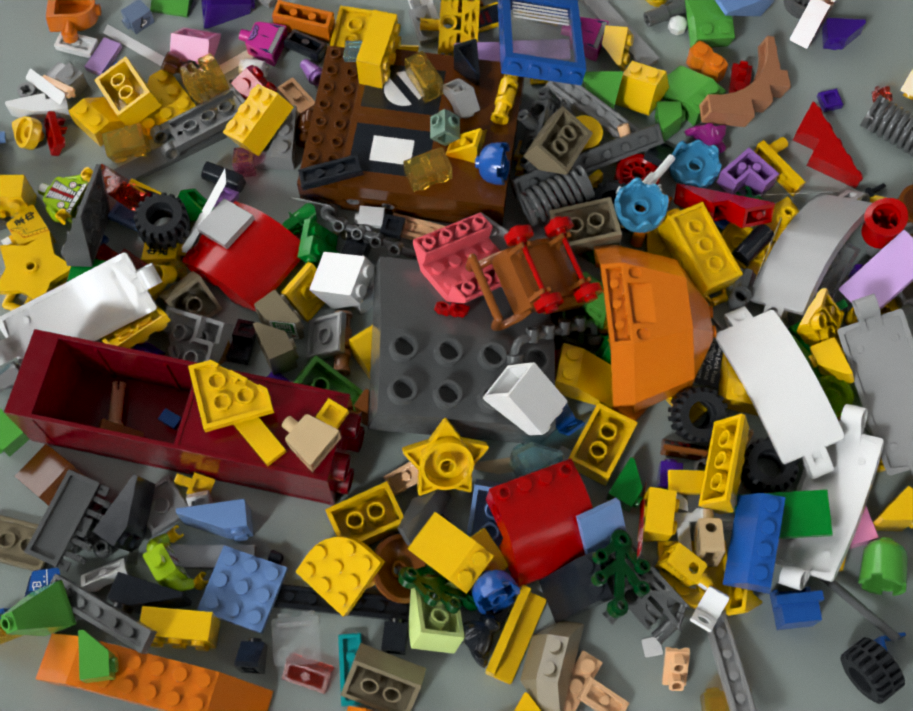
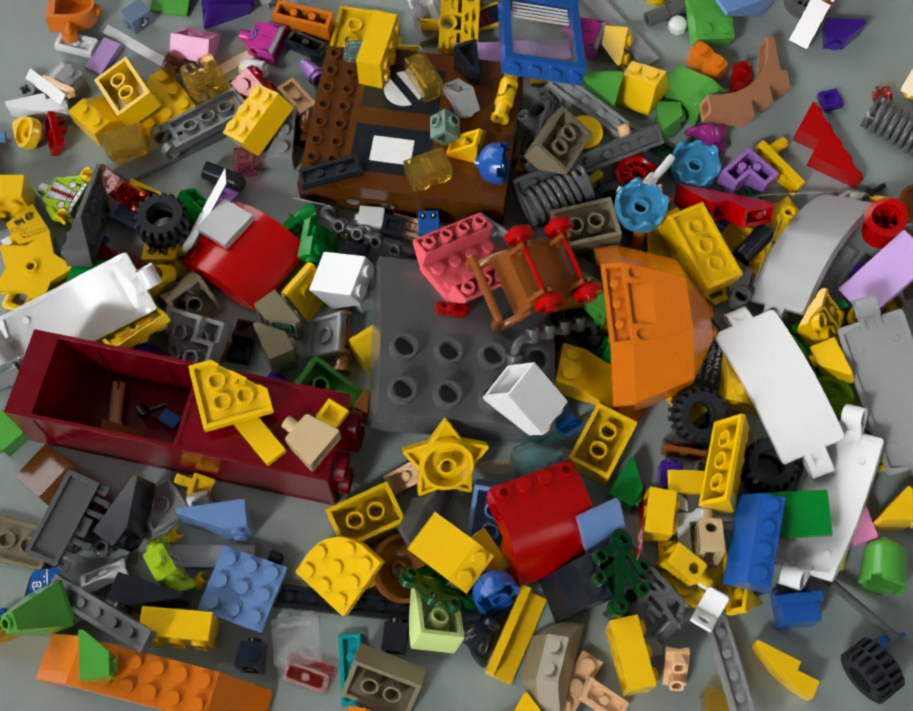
(145, 412): none -> black hand
(427, 222): none -> blue brick
(631, 655): none -> yellow brick
(785, 670): none -> yellow slope

